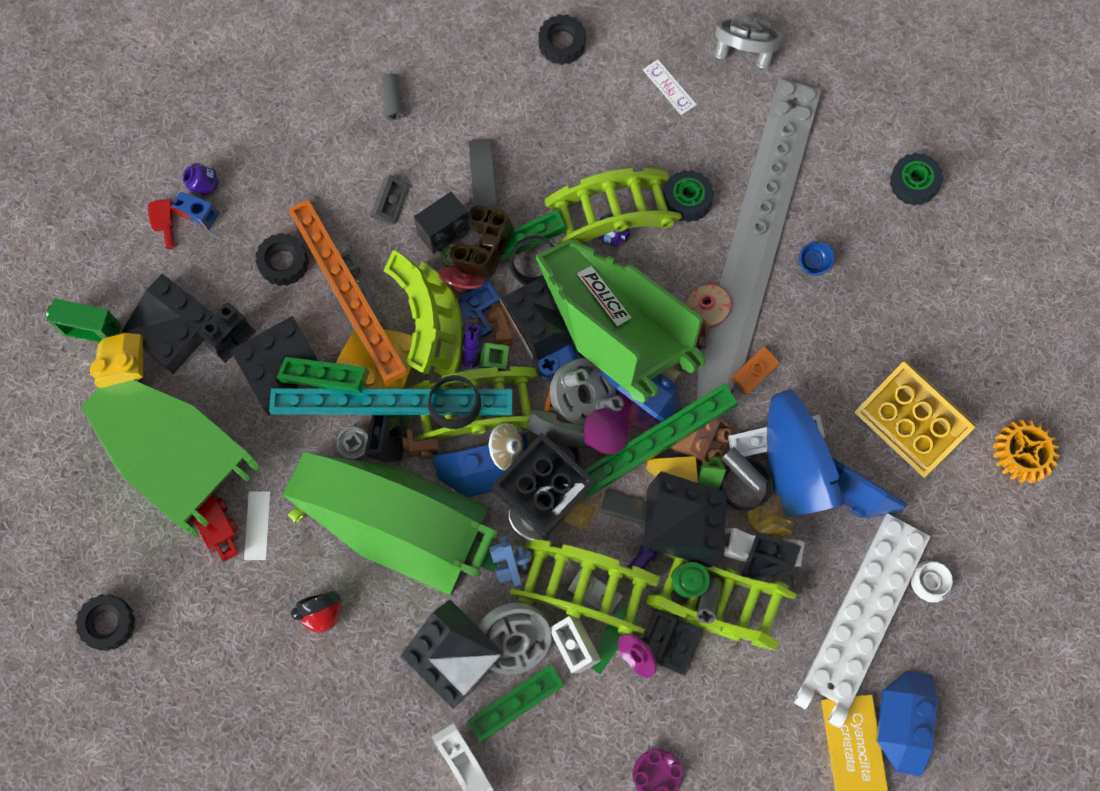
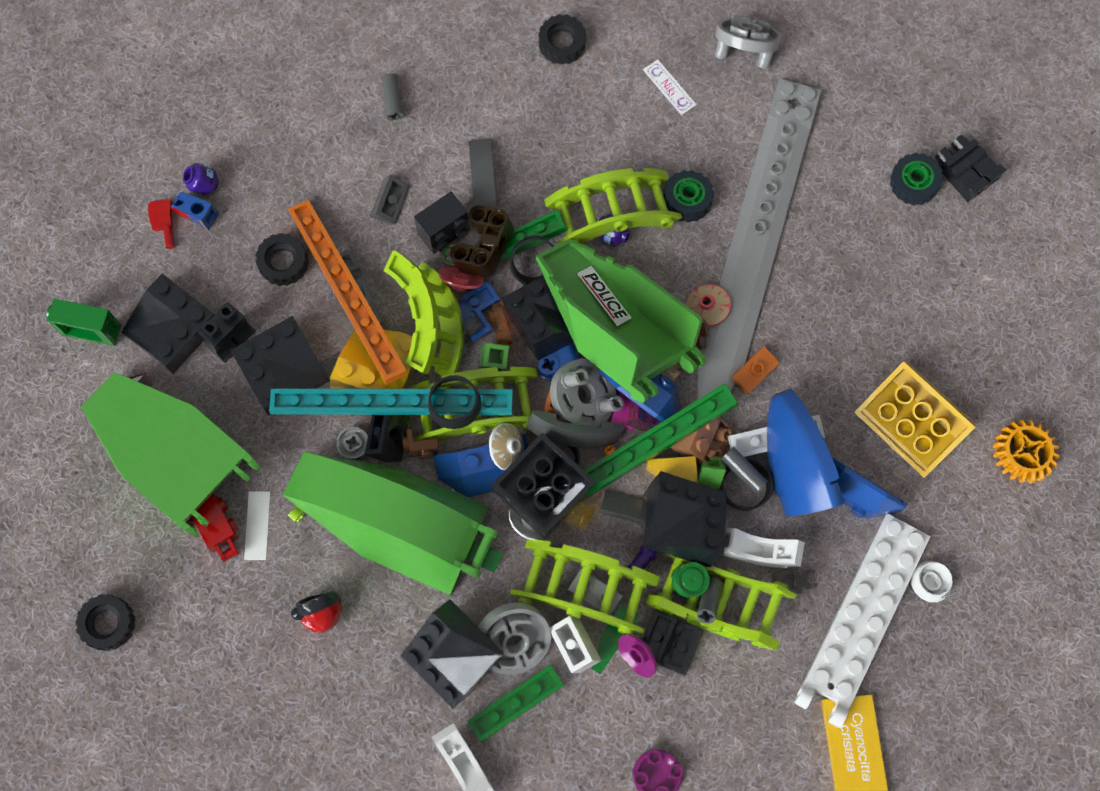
(118, 360): yellow slope -> none
(323, 374): green plate -> none
(472, 345): dark purple pin -> none
(504, 552): medium blue hips -> none
(516, 329): white sticker -> none
(605, 431): magenta dish -> none
(769, 522): clear yellow slope -> none
(770, 556): black wing -> none
(816, 258): blue hair -> none
(908, 722): blue wedge -> none
(969, 168): none -> black hips

